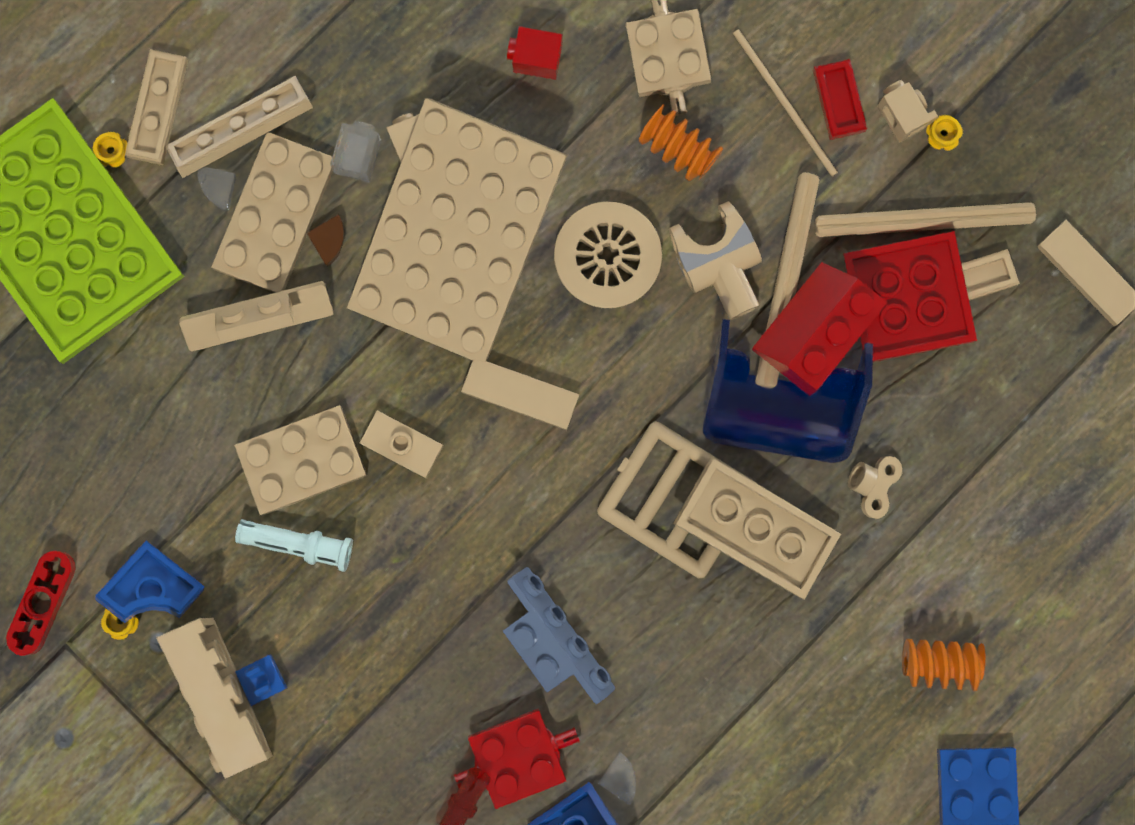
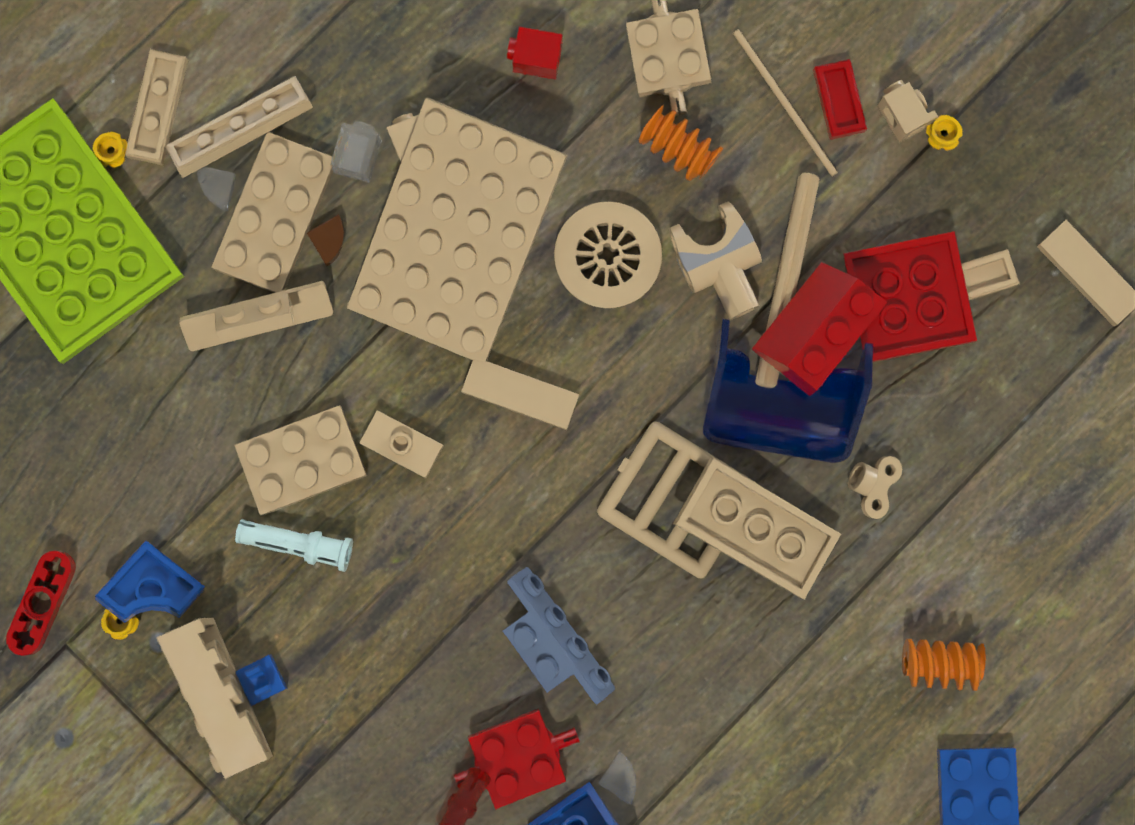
(925, 219): tan axle -> none

